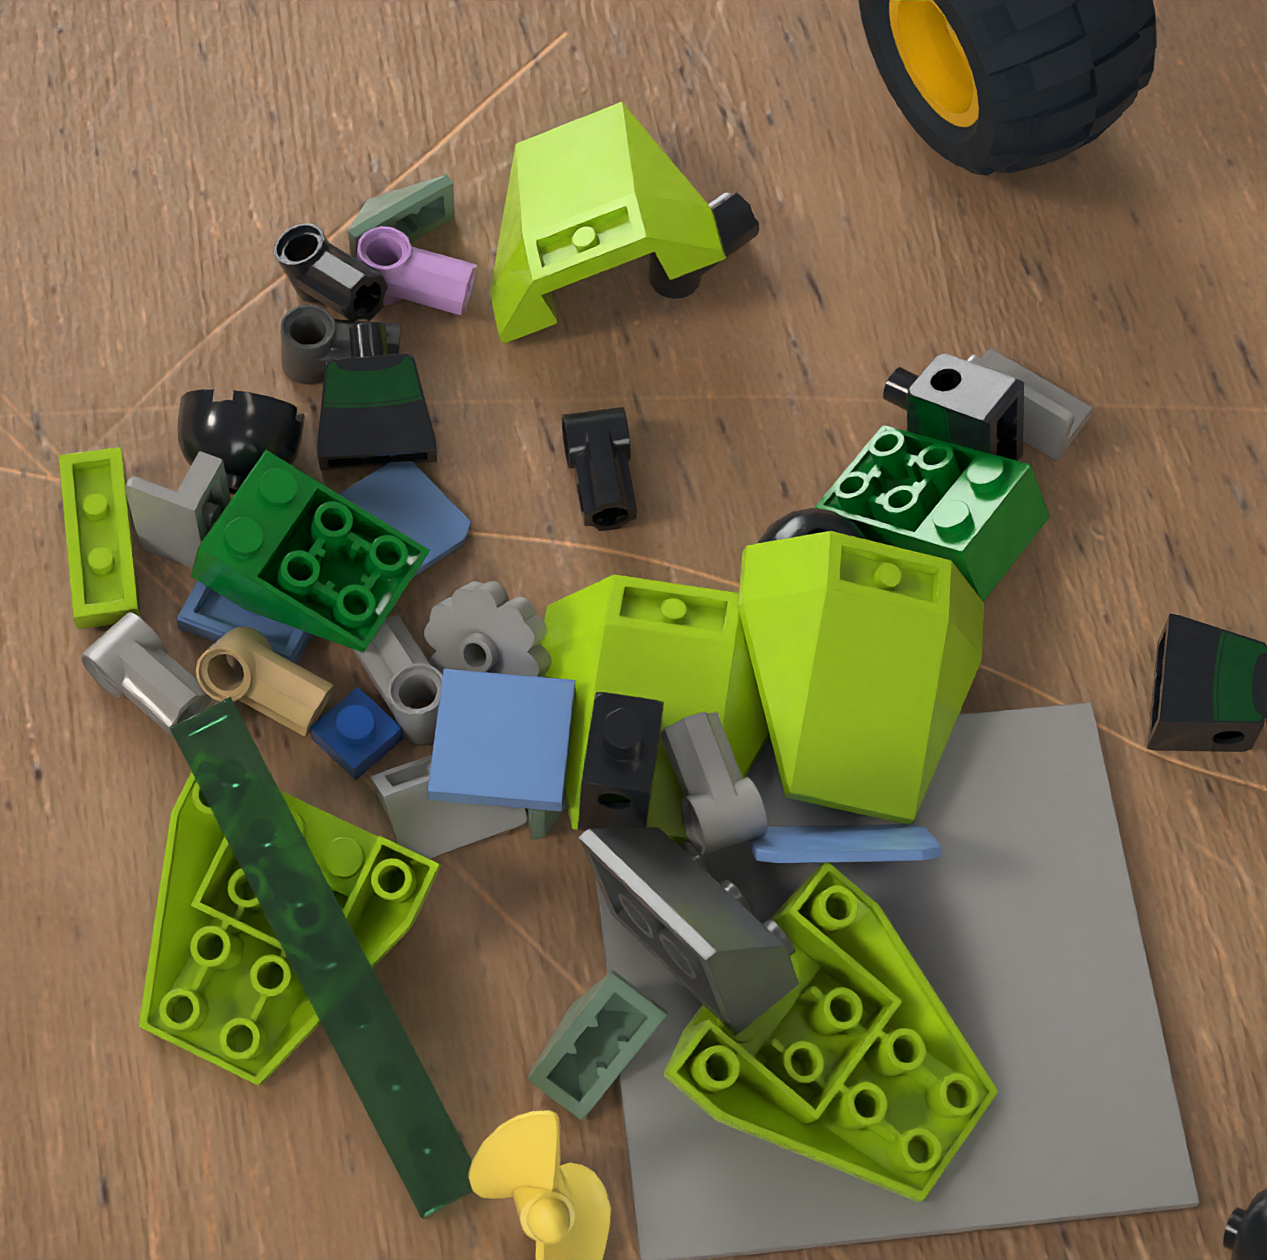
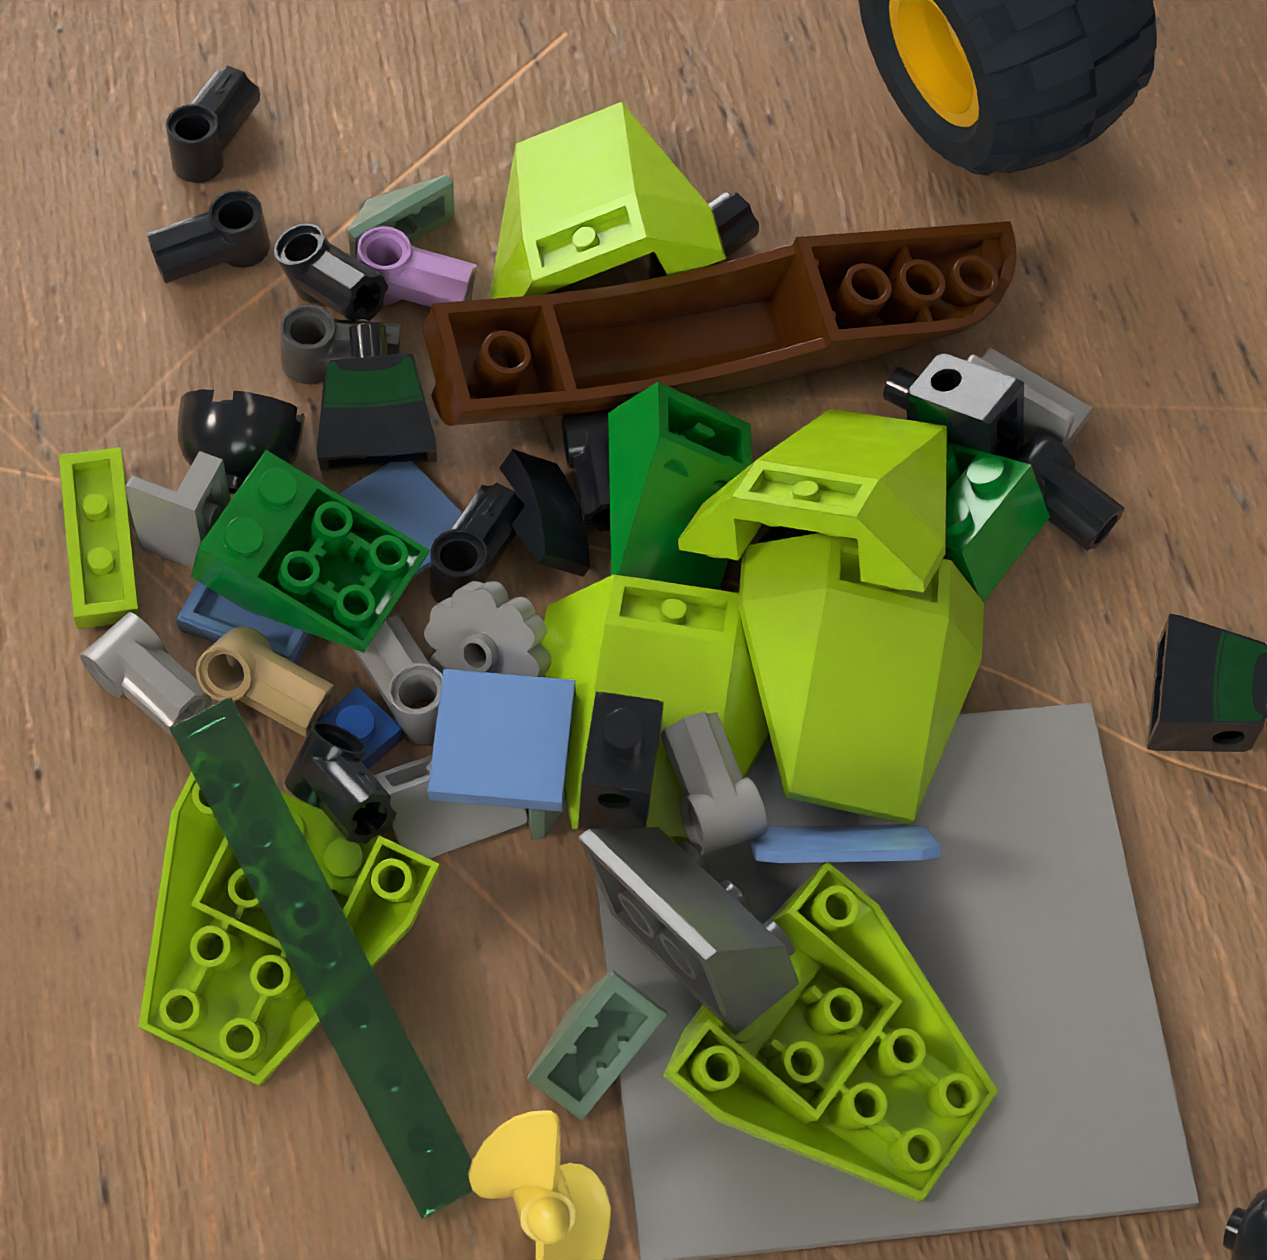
(207, 125): none -> black piece
(227, 233): none -> black piece
(335, 779): none -> black piece
(474, 541): none -> black piece
(551, 516): none -> black slope
(662, 466): none -> green slope
(716, 325): none -> reddish brown slope
(842, 479): none -> lime wedge
(1070, 498): none -> black piece

